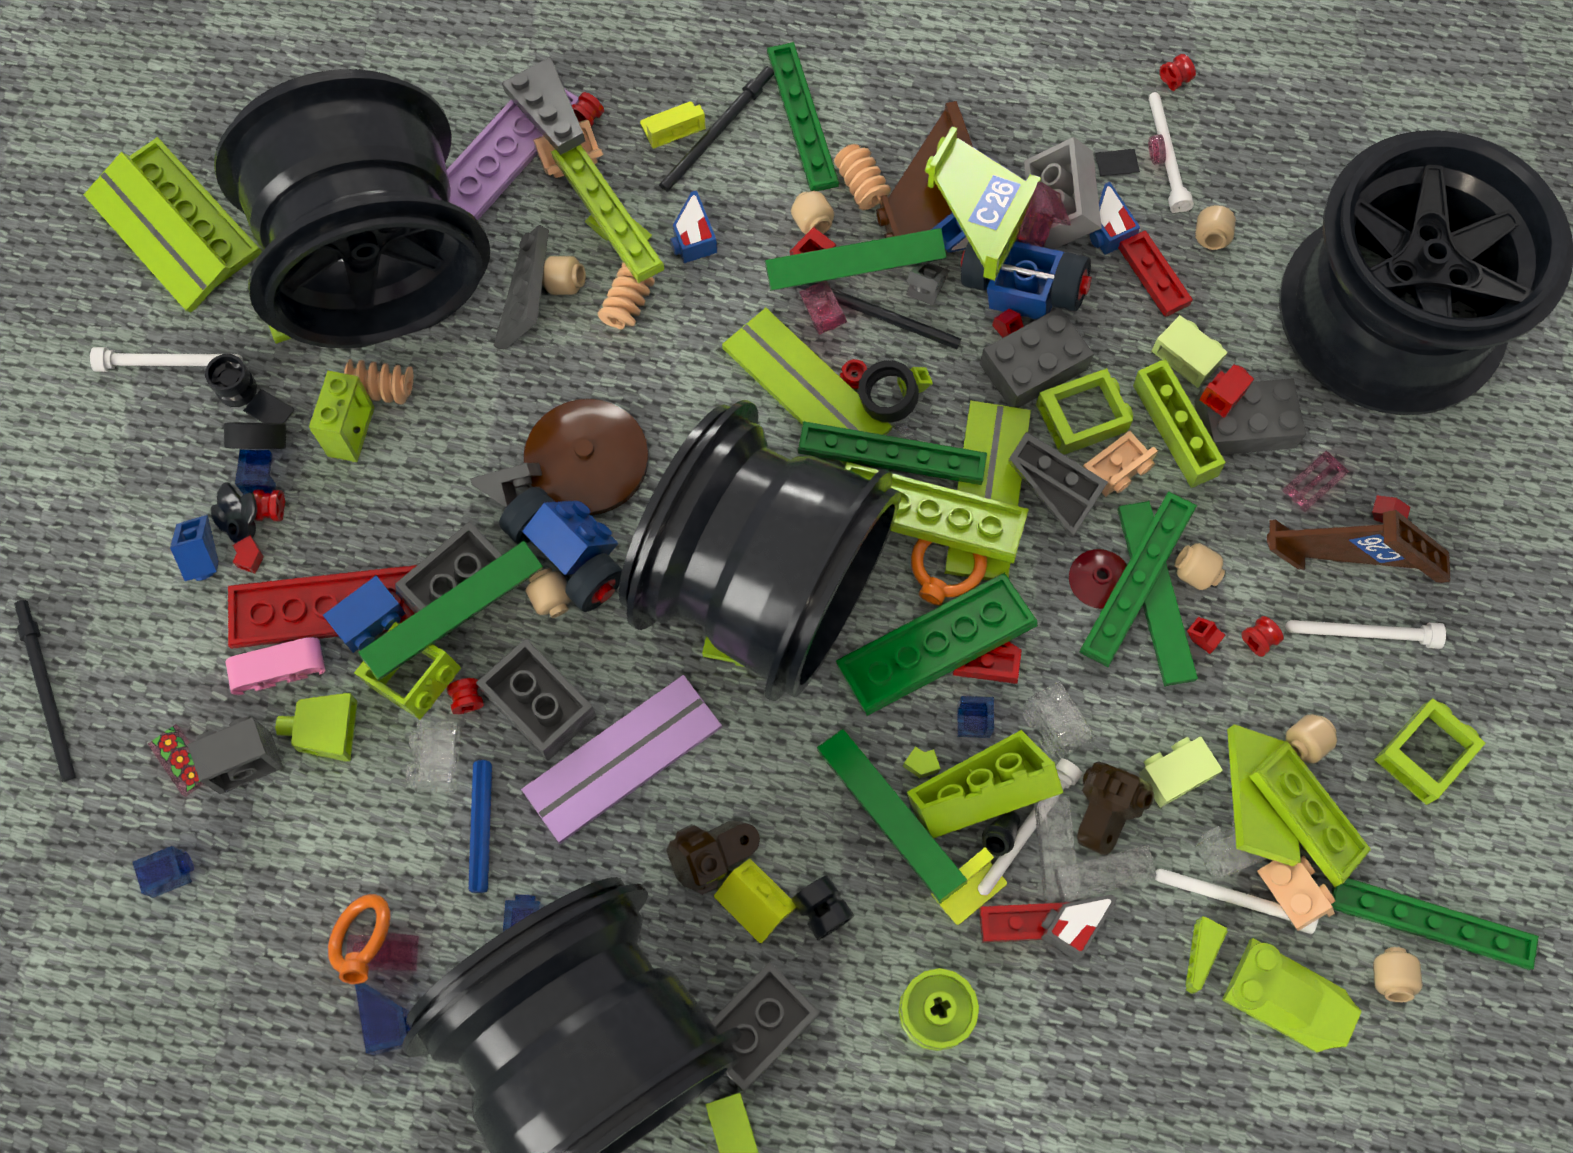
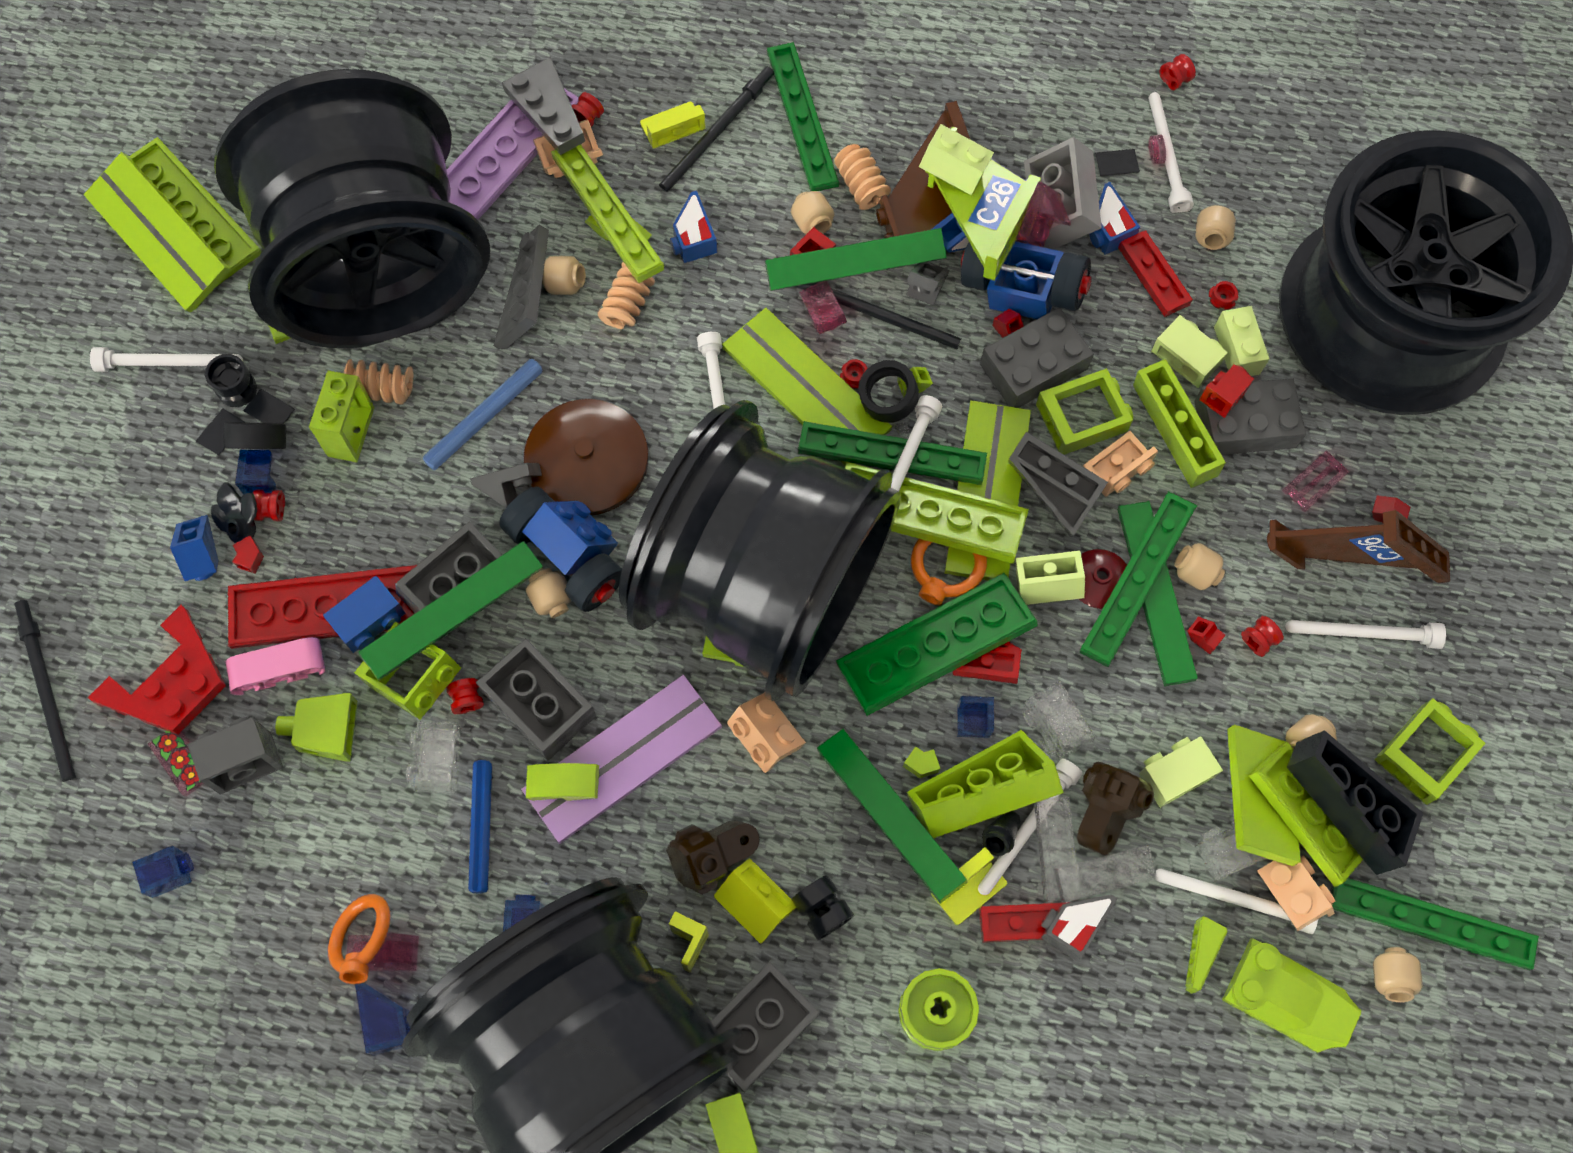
(176, 688): none -> red wing
(213, 435): none -> black piece
(482, 414): none -> medium blue axle
(562, 781): none -> lime slope
(691, 931): none -> neon yellow panel
(710, 345): none -> white piece
(765, 731): none -> light nougat bracket
(926, 411): none -> white piece
(956, 159): none -> yellowish green brick
(1050, 577): none -> yellowish green brick
(1228, 290): none -> red plate
(1242, 339): none -> yellowish green brick
(1357, 801): none -> black wedge

